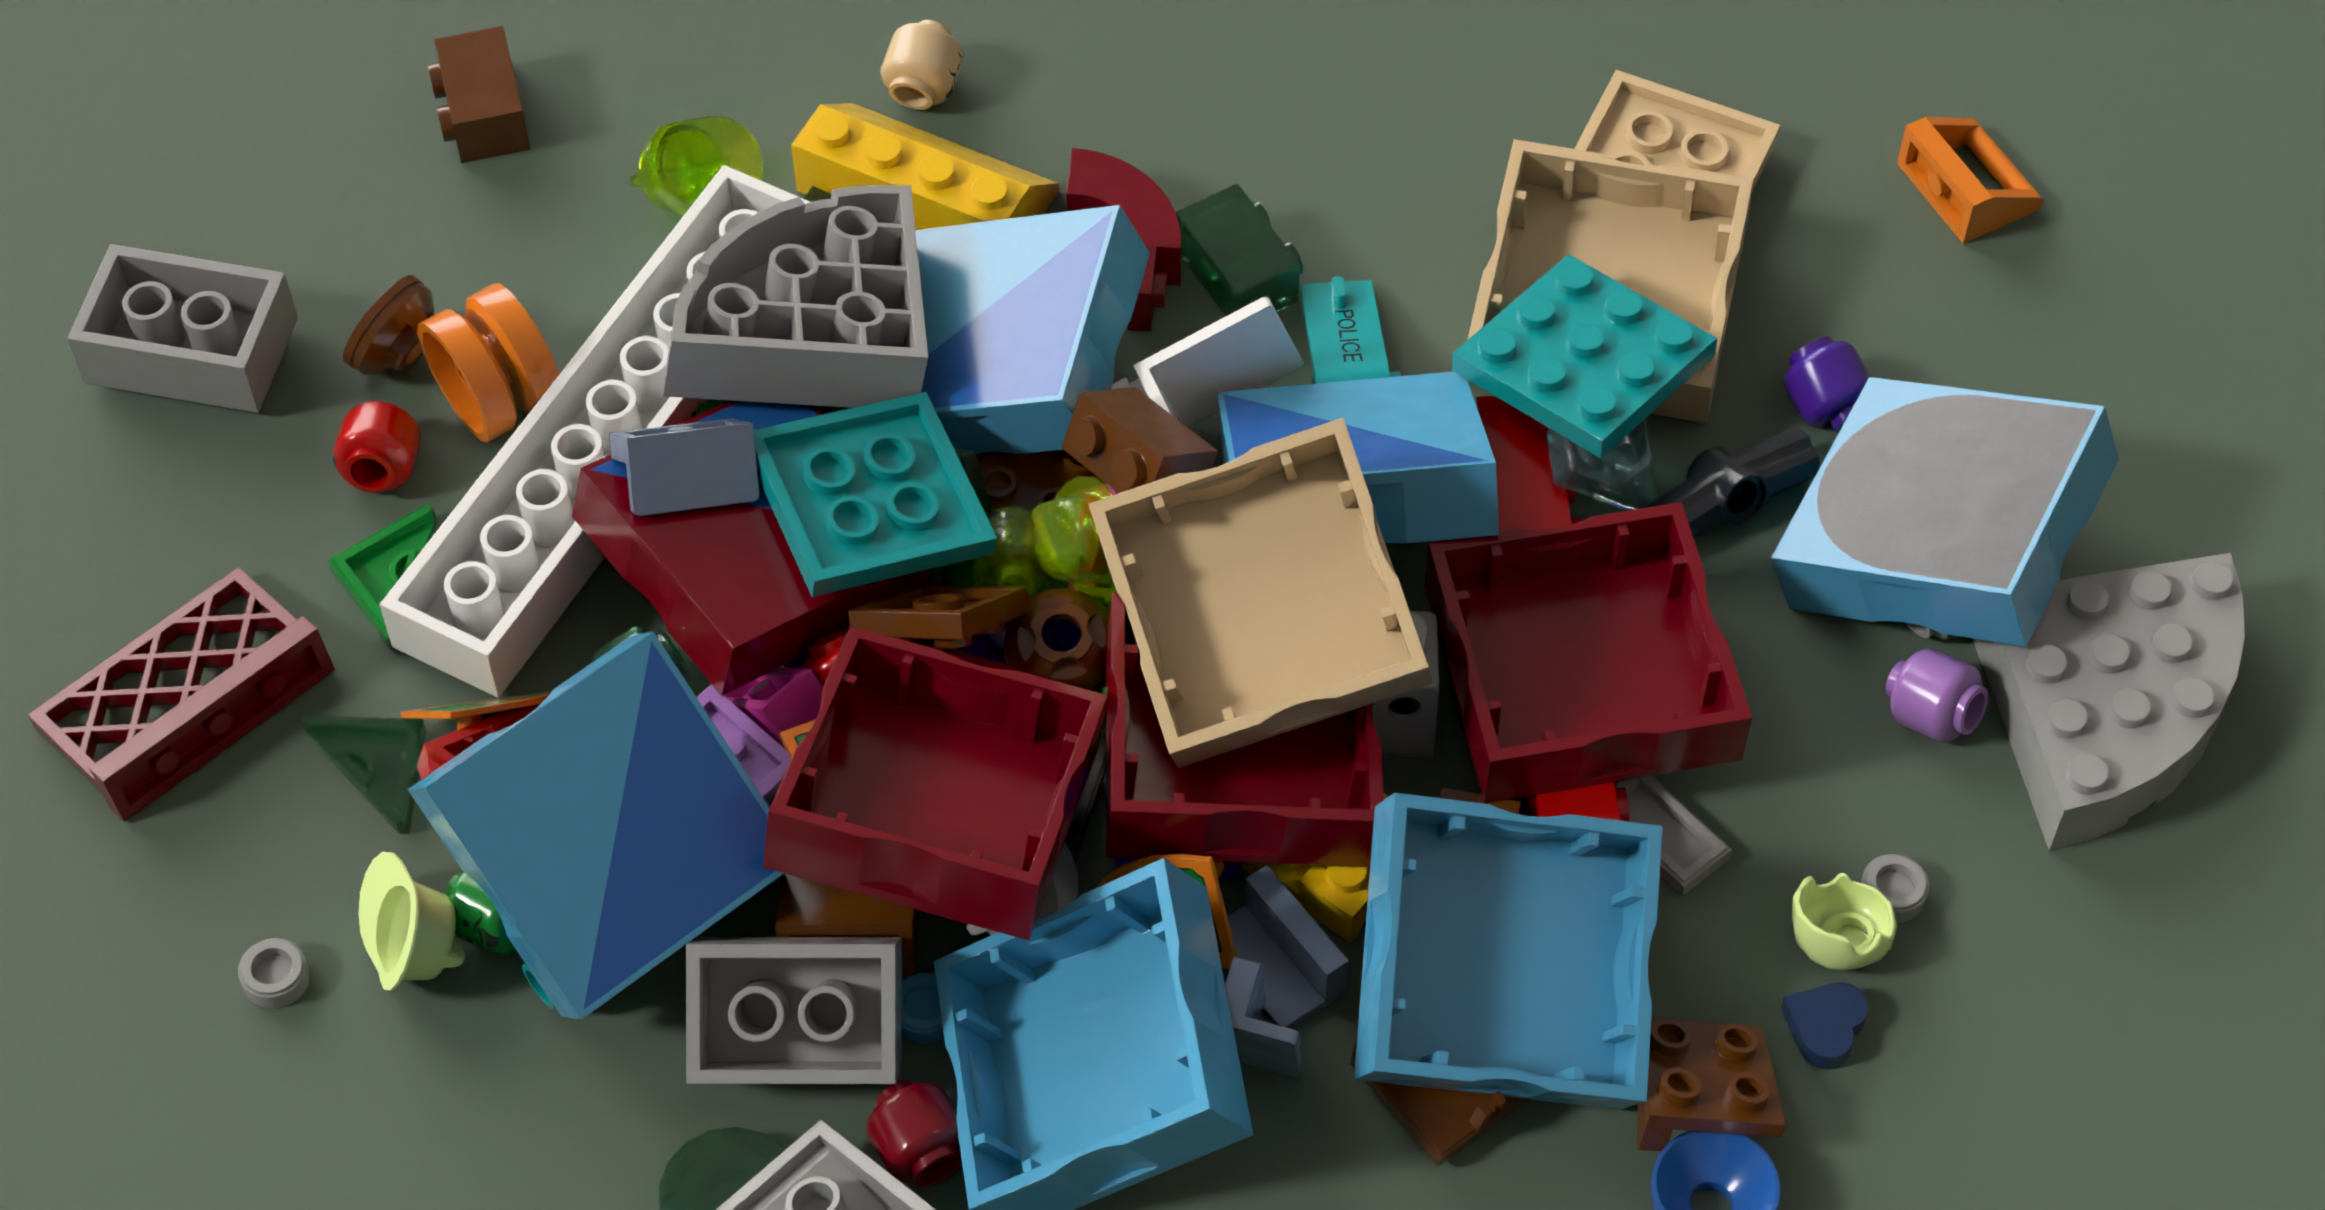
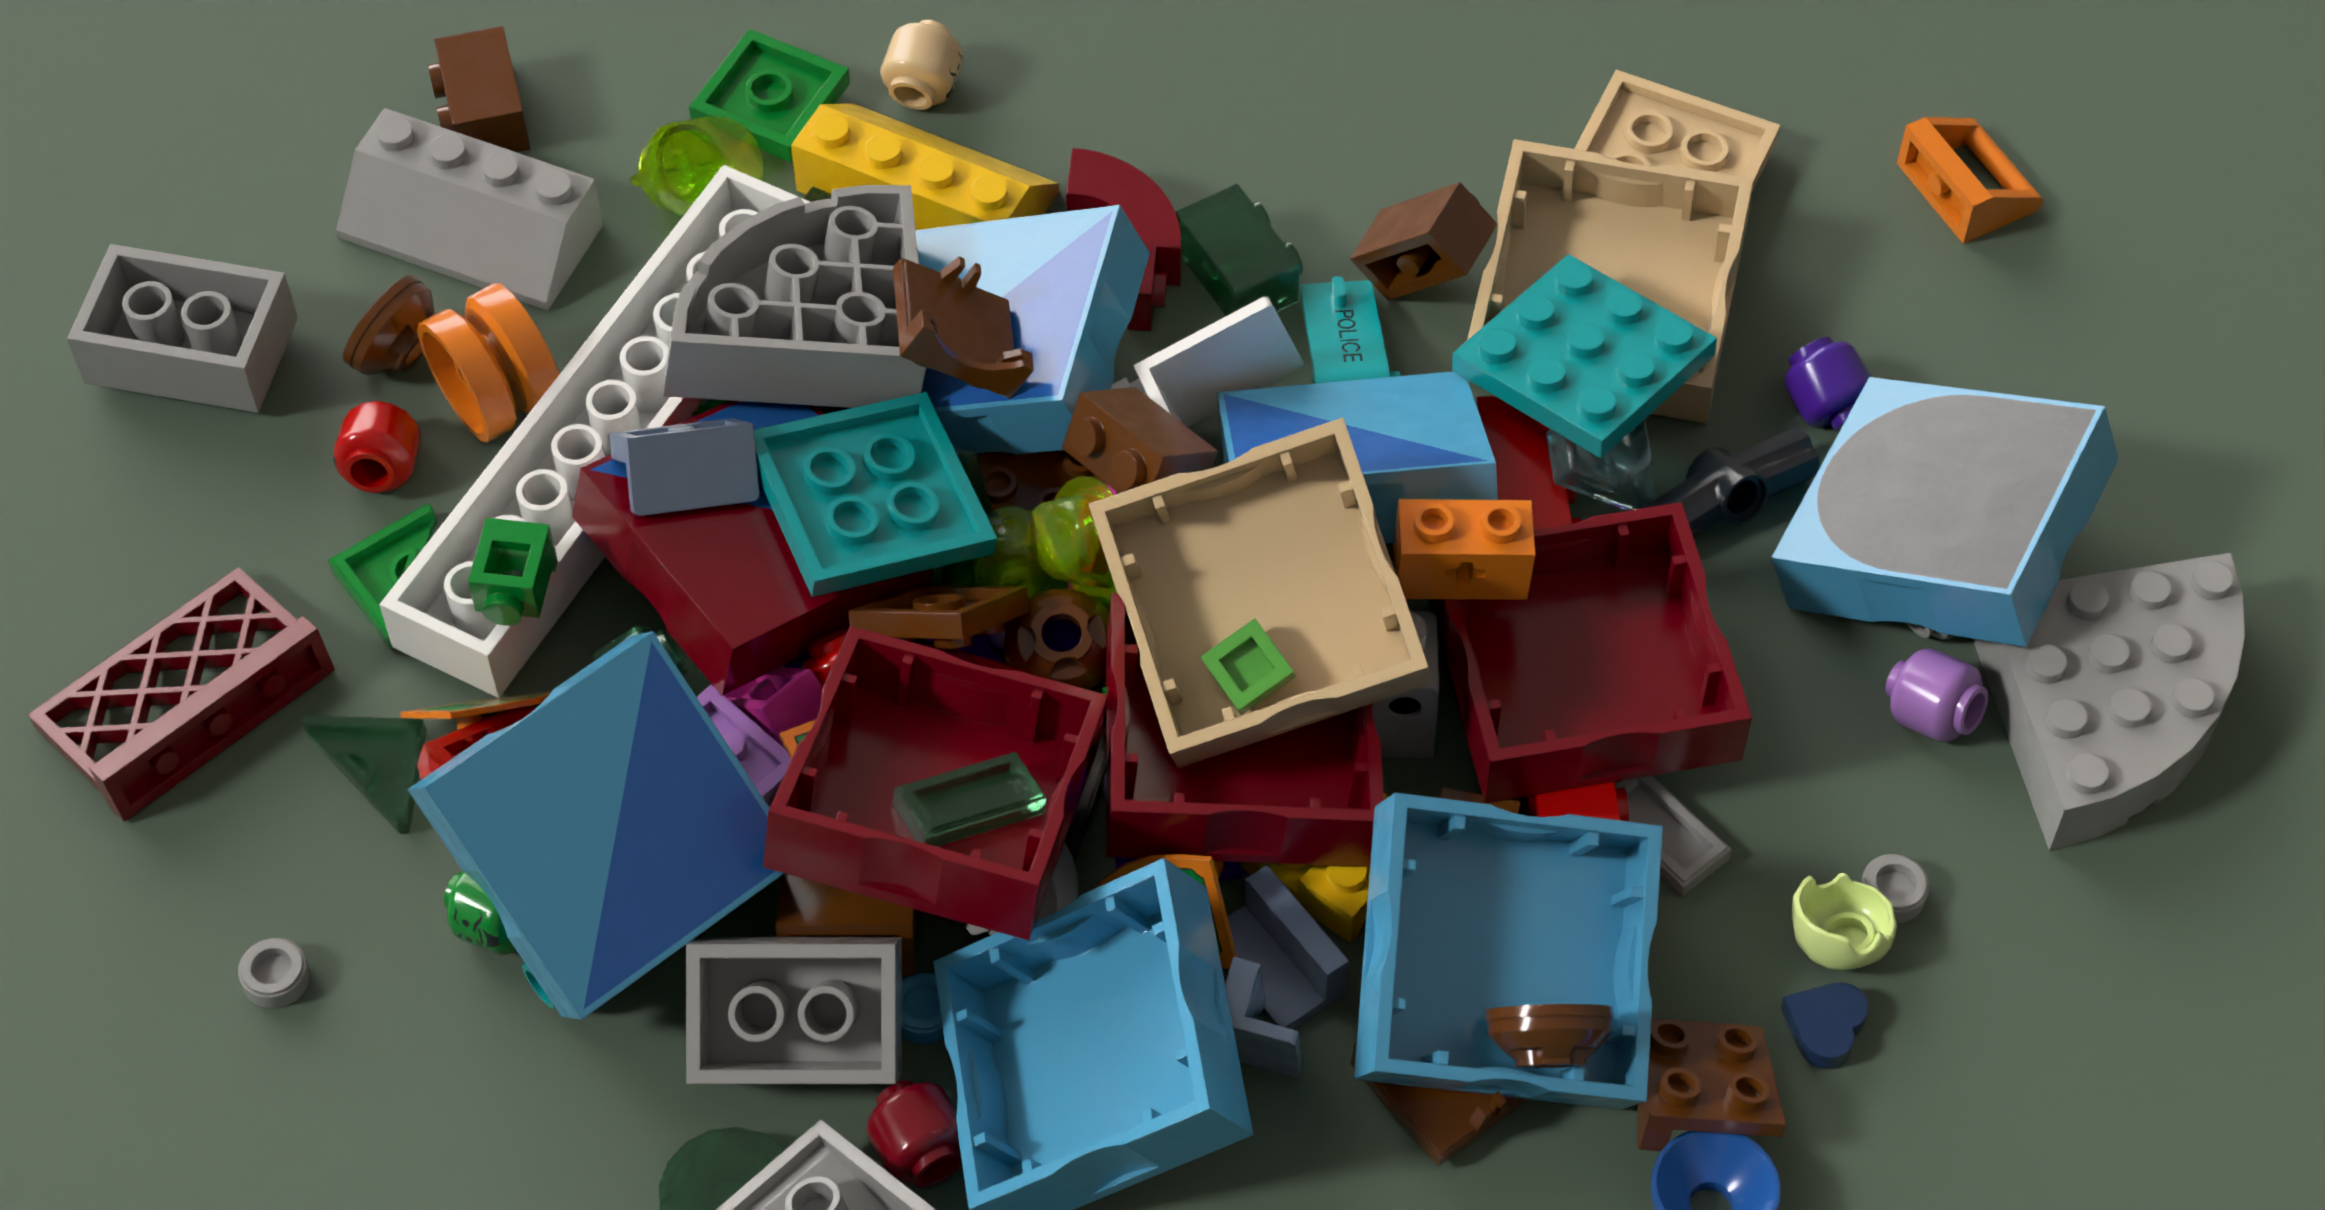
(406, 924): yellowish green piece -> none
(468, 208): none -> light grey slope
(512, 570): none -> green brick
(770, 90): none -> green plate
(958, 327): none -> reddish brown piece
(969, 800): none -> clear green tile
(1248, 666): none -> bright green plate
(1424, 241): none -> reddish brown brick
(1464, 549): none -> orange brick
(1550, 1033): none -> reddish brown piece

